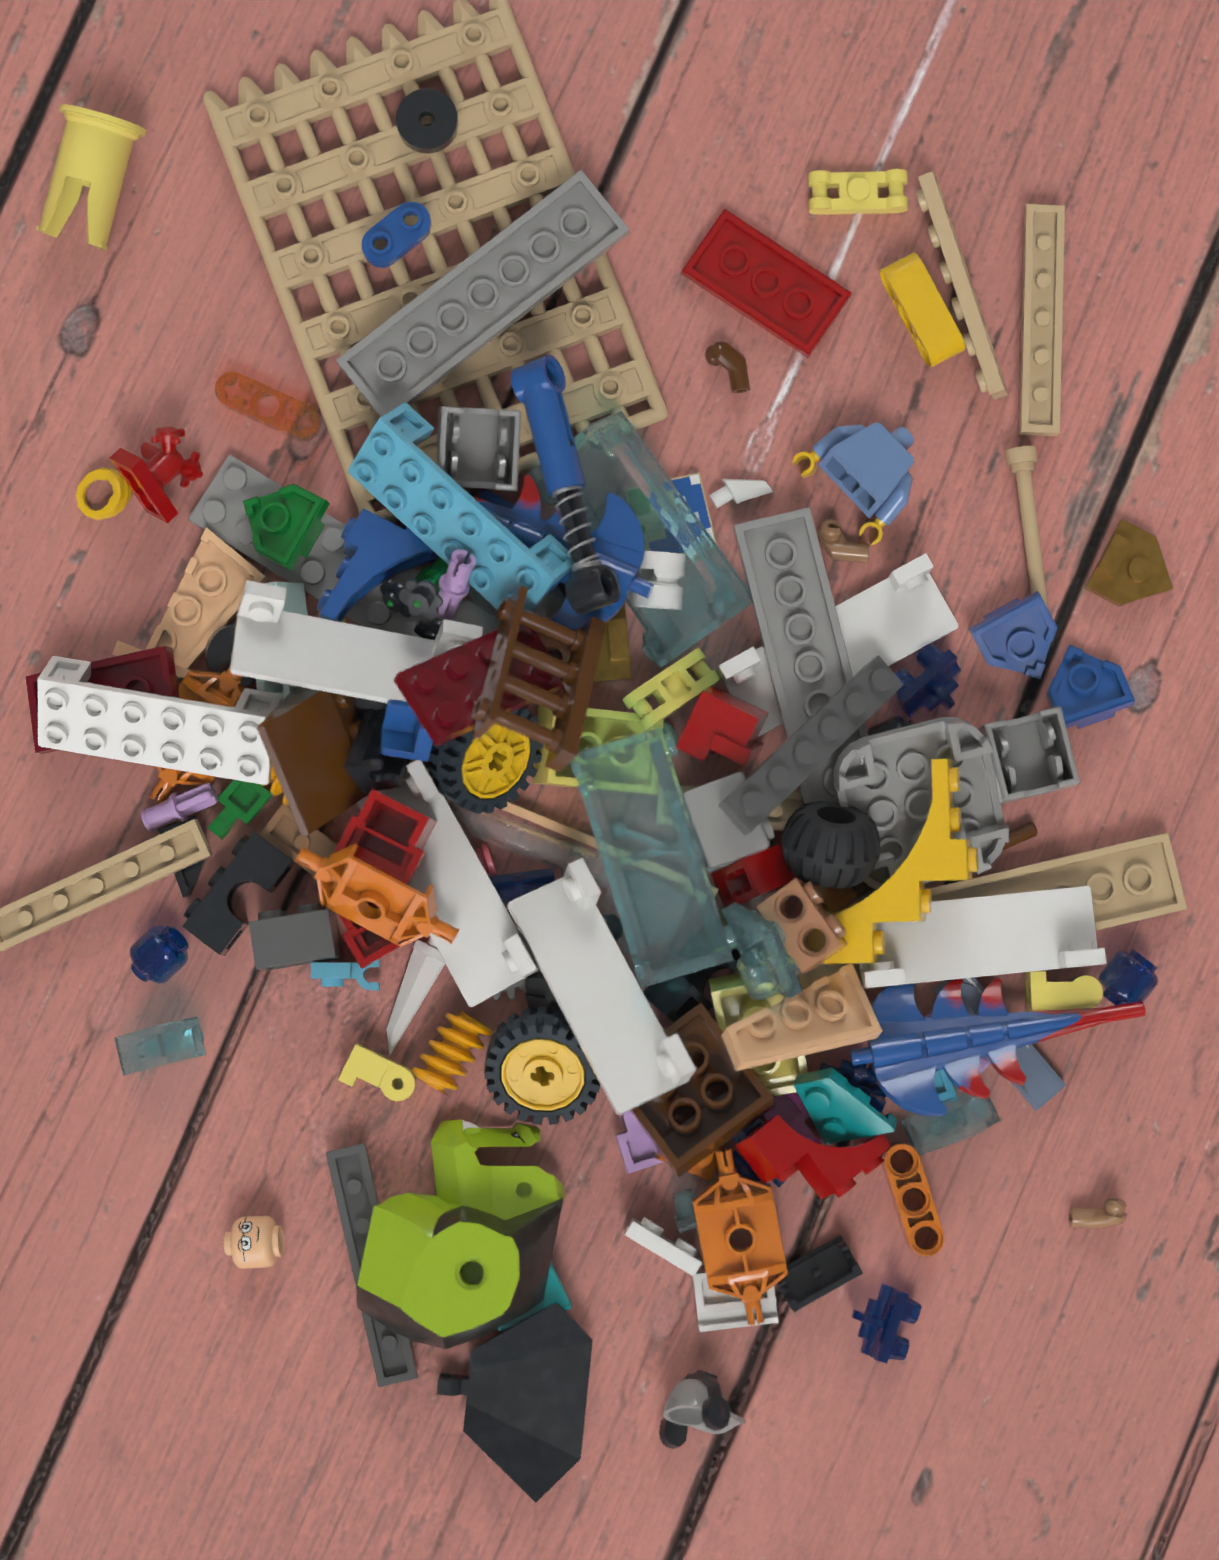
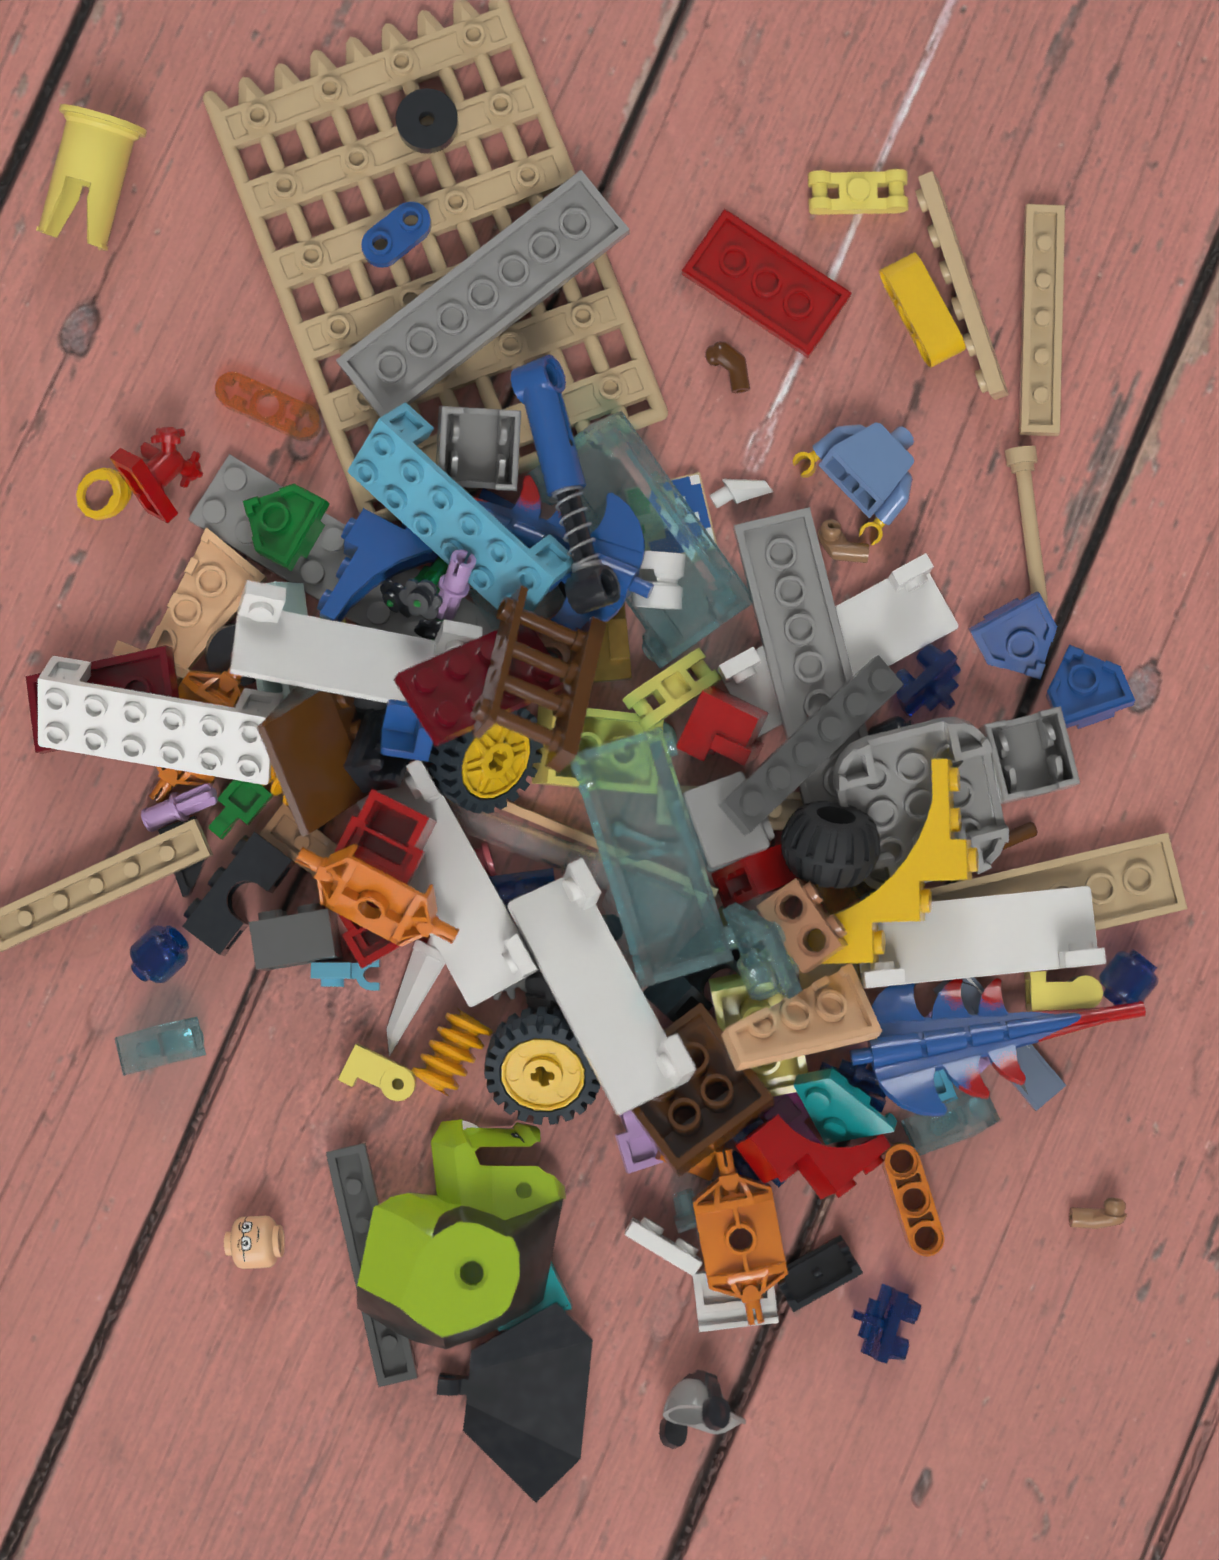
(1130, 567): pearl gold plate -> none

